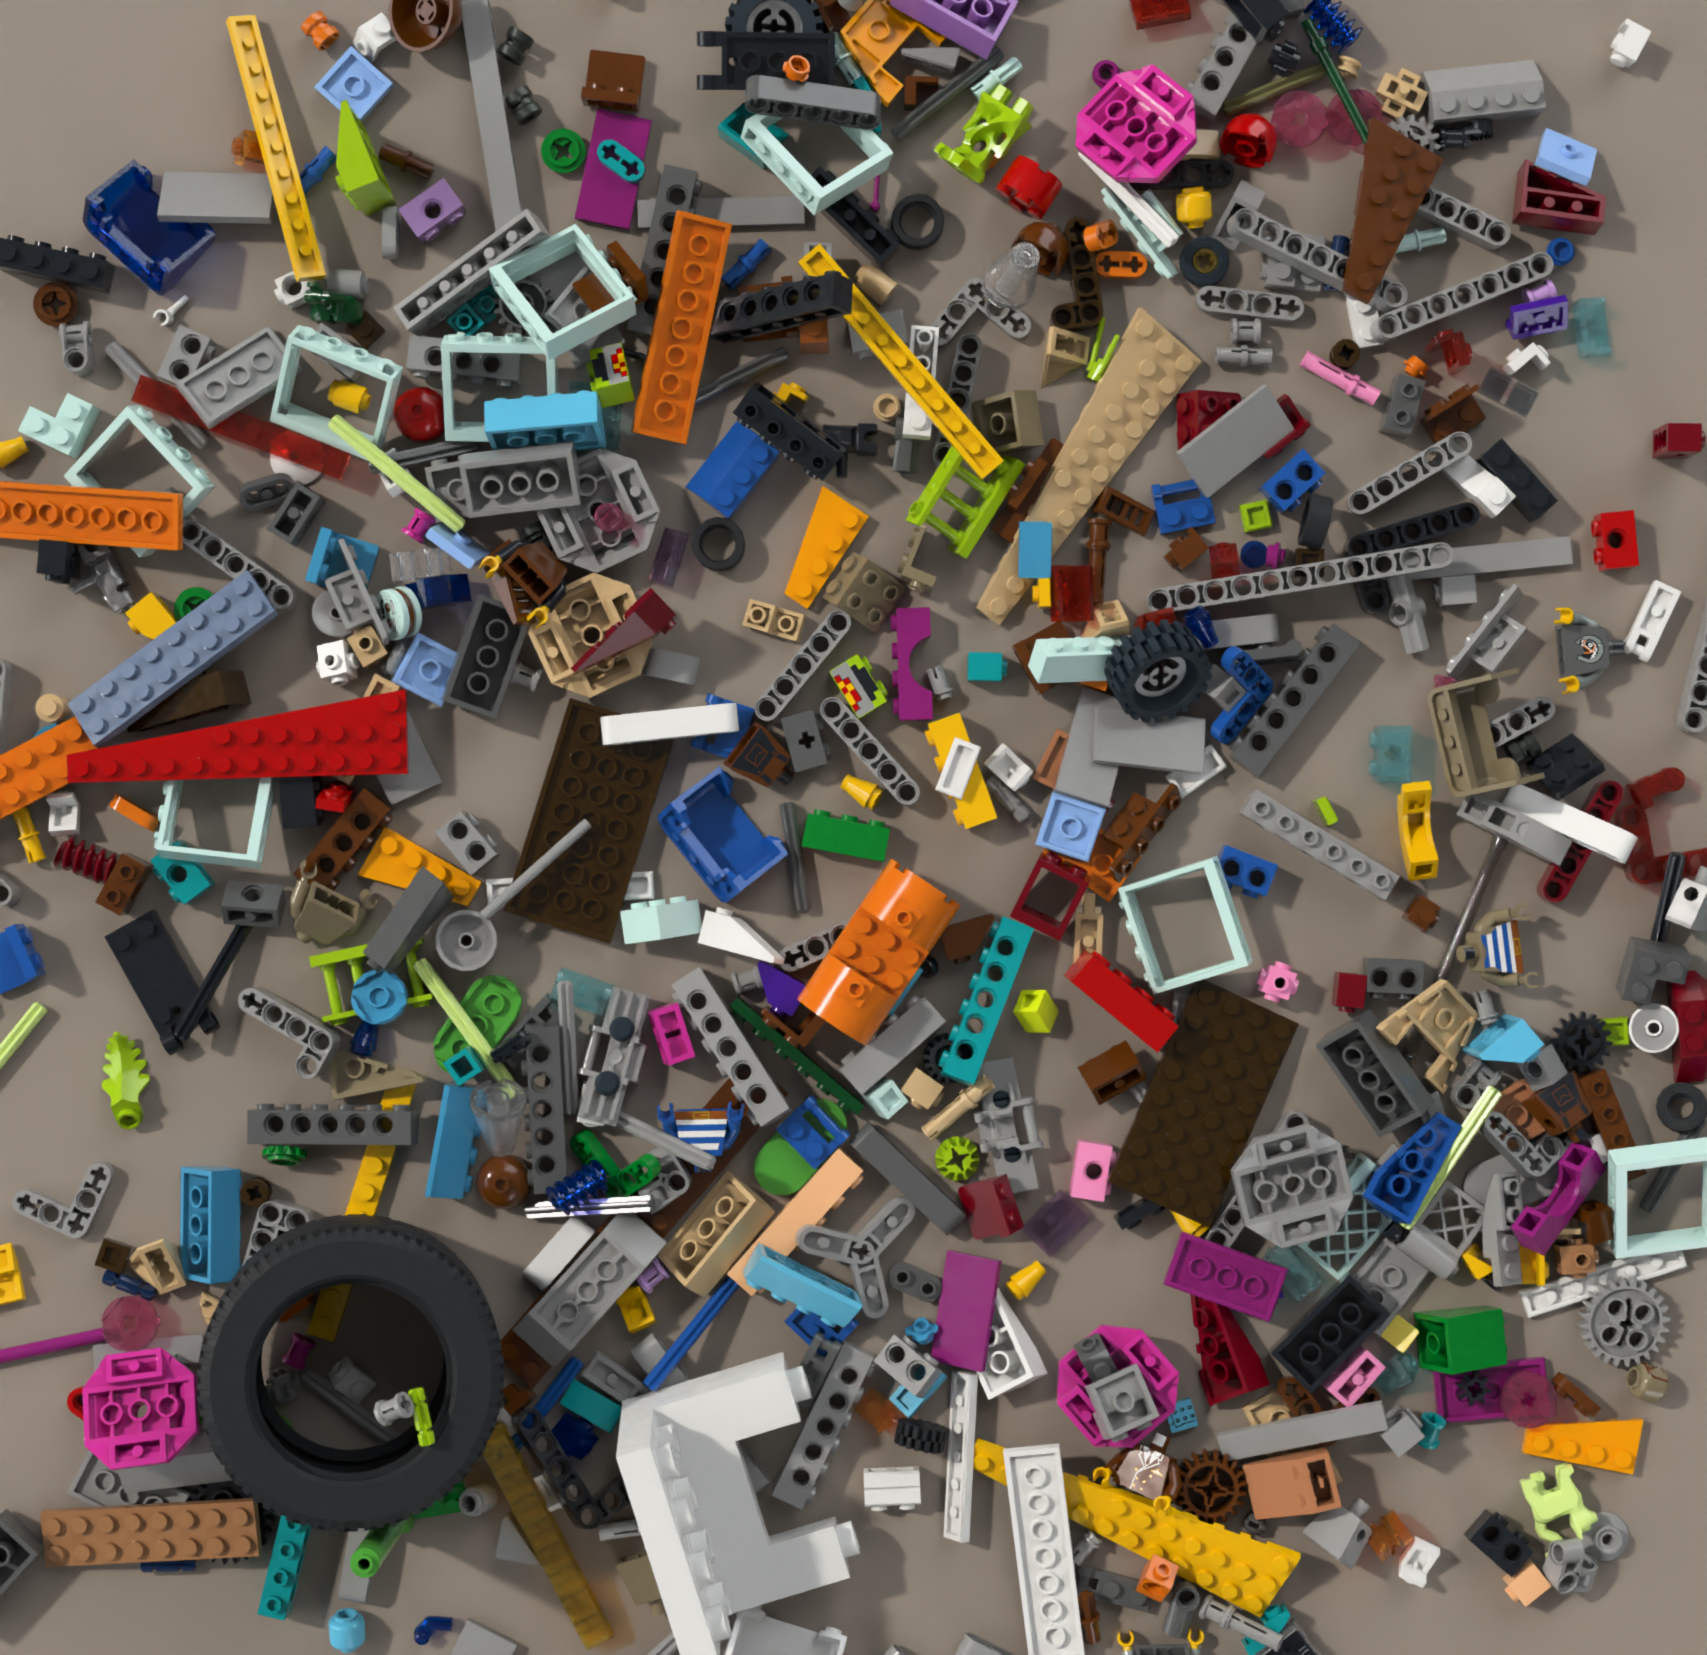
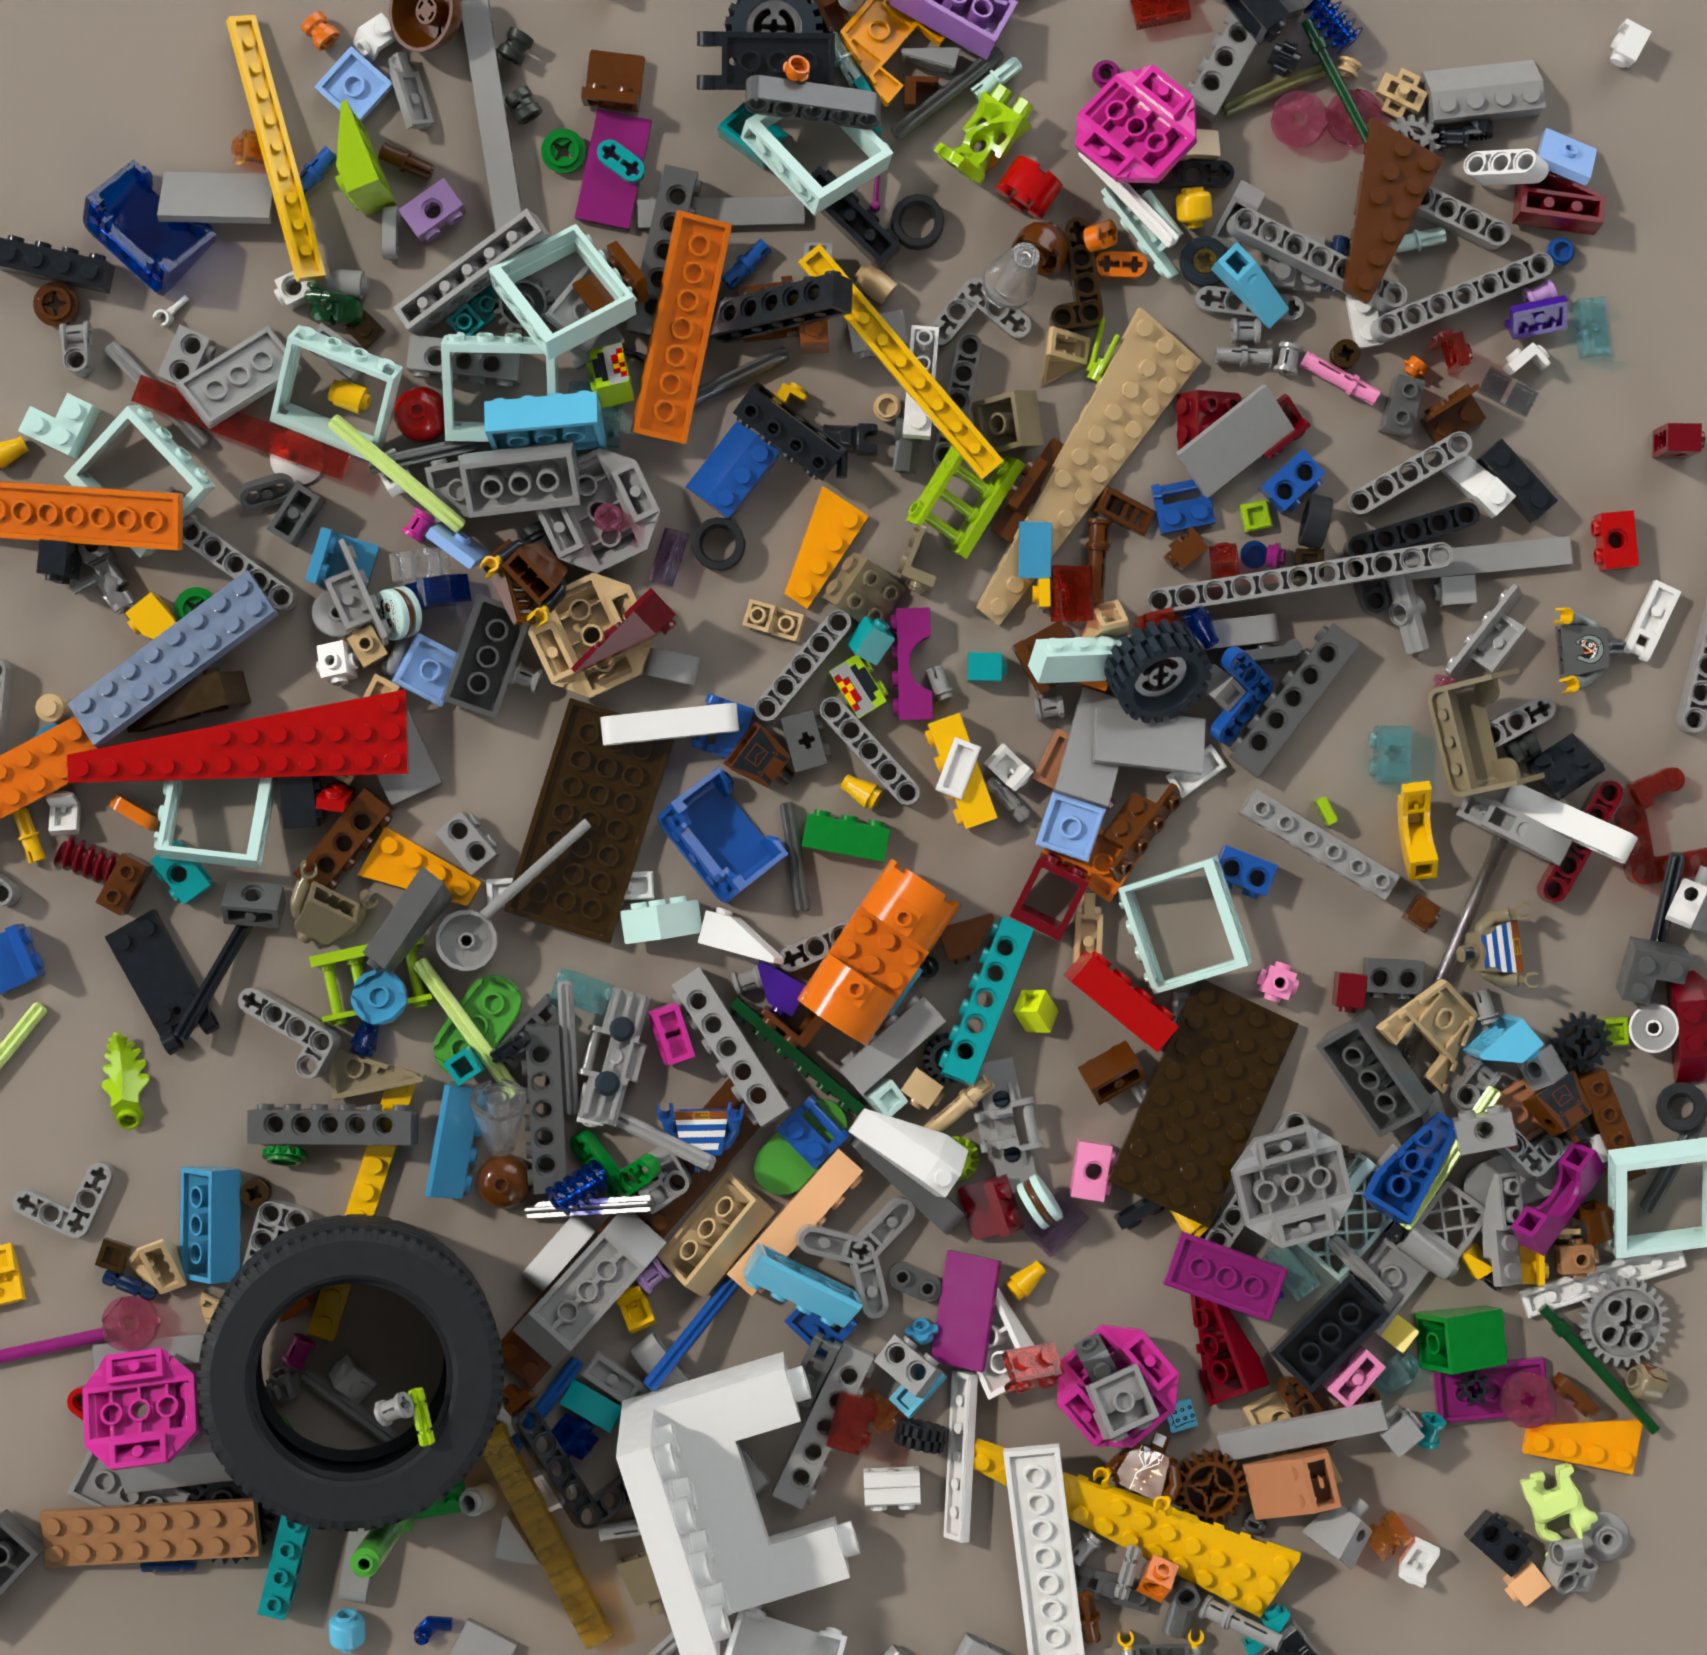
(410, 93): none -> light grey hinge
(852, 1423): none -> clear red bracket
(871, 639): none -> teal brick
(919, 1152): none -> white wedge
(1032, 1367): none -> clear red bracket
(1039, 1201): none -> light aqua head
(1048, 707): none -> light grey bush
(1127, 1572): none -> light grey axle
(1250, 140): red cylinder -> none
(1250, 284): none -> medium azure slope
(1288, 358): none -> light grey bush
(1360, 1269): none -> light grey axle
(1500, 1136): none -> light grey brick
(1506, 167): none -> white beam
(1563, 1329): none -> dark green bar

